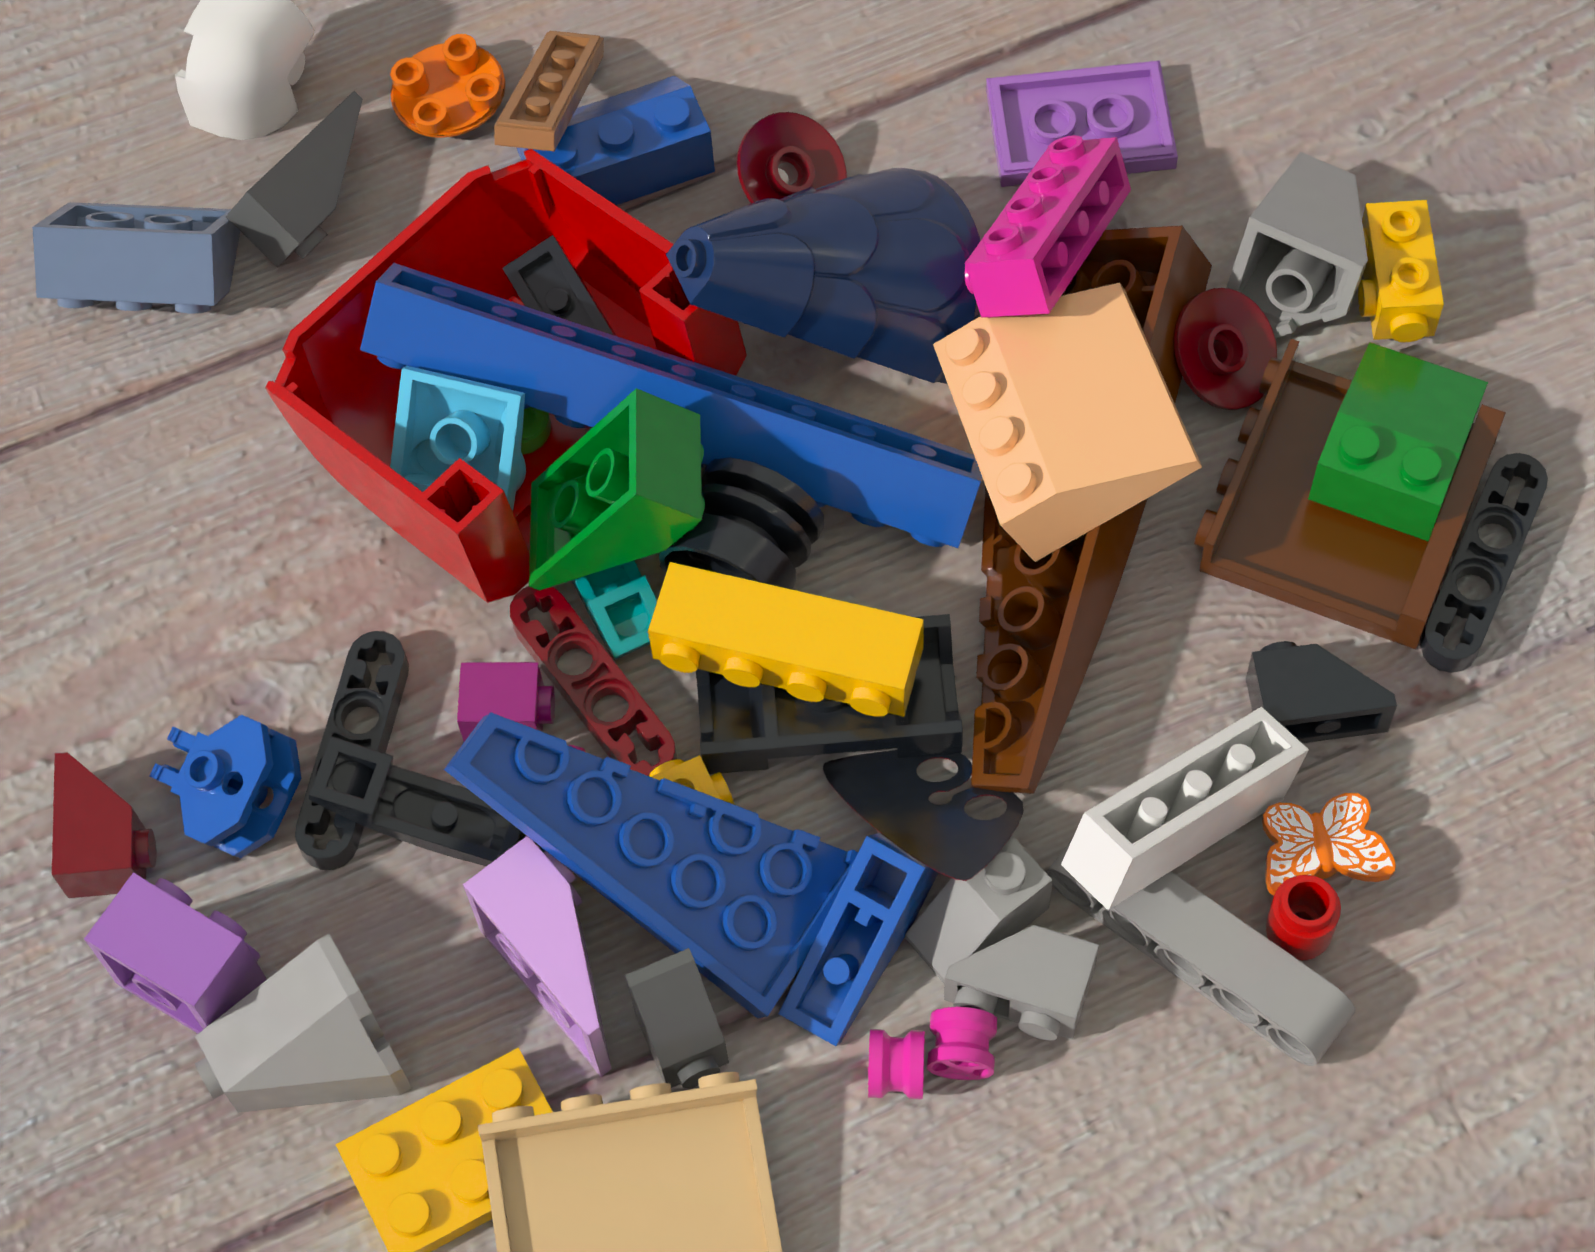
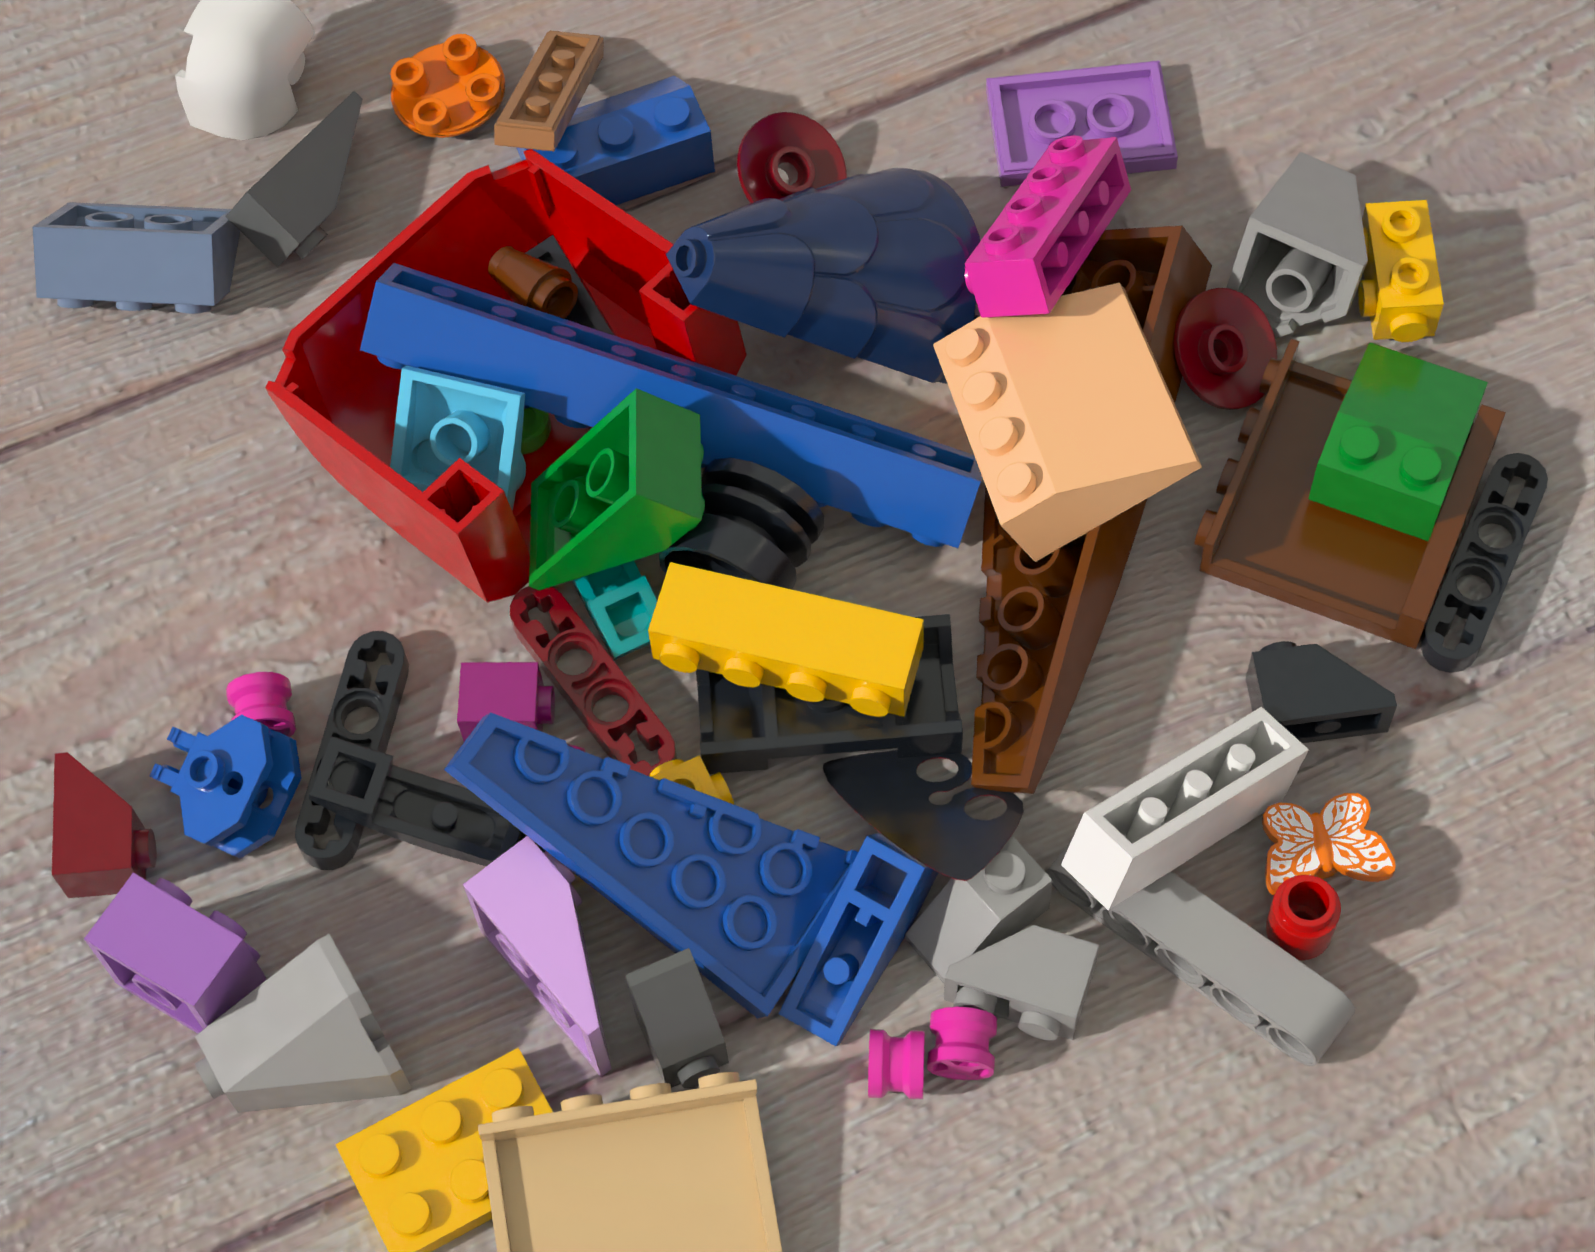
(263, 699): none -> dark pink wheel
(533, 282): none -> reddish brown cone

